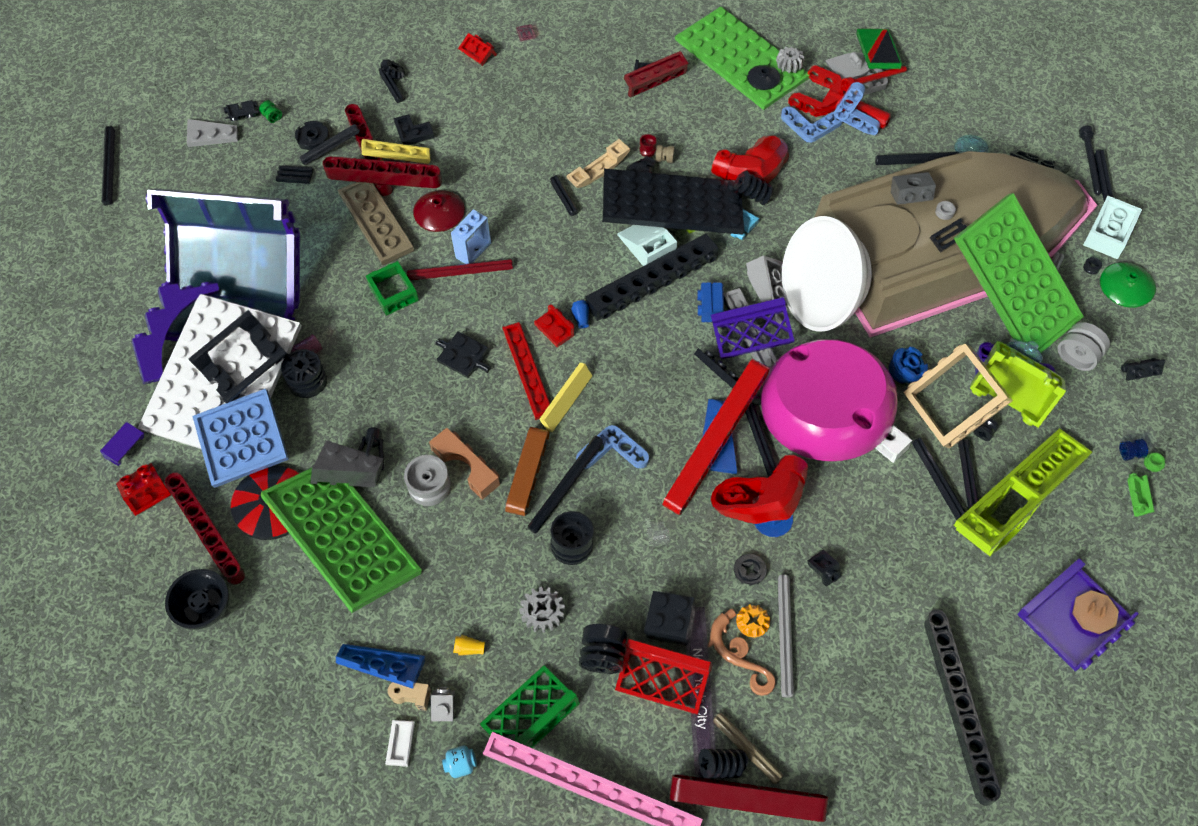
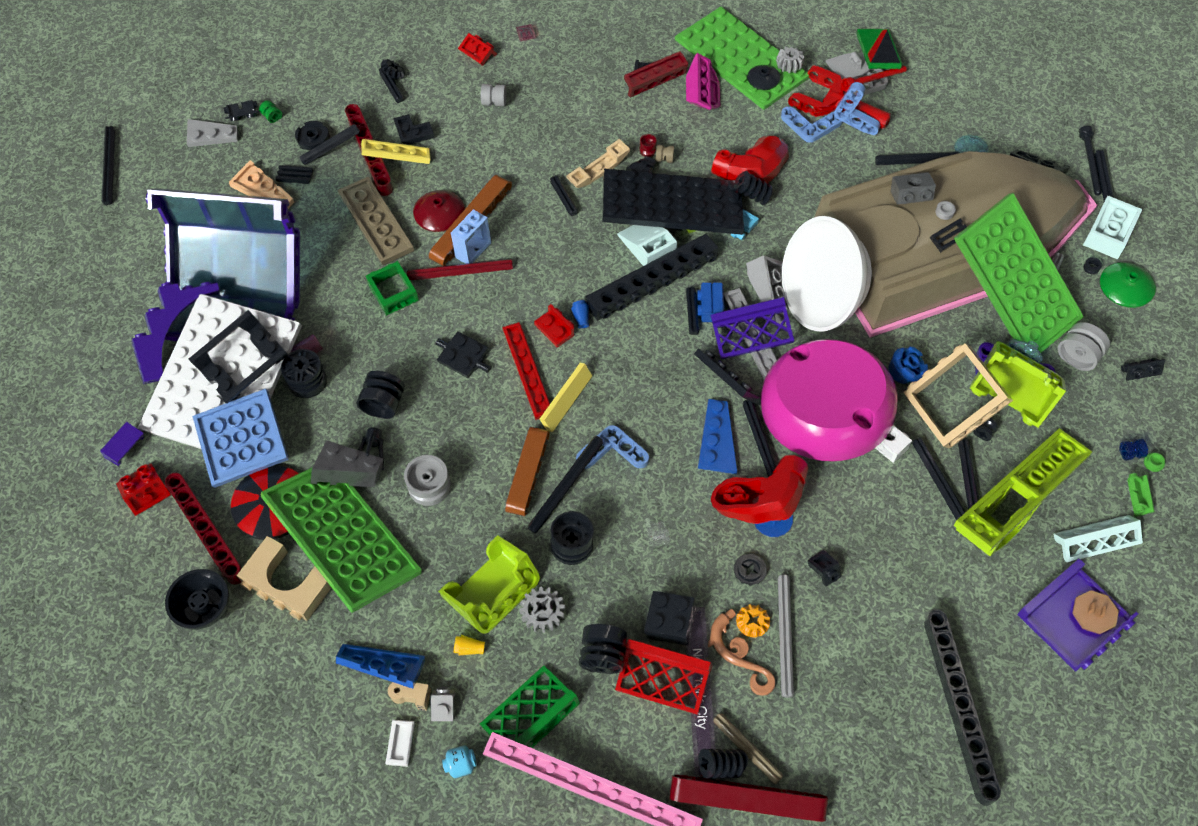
(255, 183): none -> light nougat wing
(258, 573): none -> tan arch
(380, 394): none -> black wheel
(382, 172): dark red beam -> none
(449, 447): nougat arch -> none
(483, 203): none -> dark orange beam
(493, 95): none -> light grey wheel
(494, 587): none -> lime windscreen
(692, 311): none -> black axle
(702, 84): none -> dark pink wedge
(716, 436): red beam -> none
(1099, 530): none -> light aqua fence

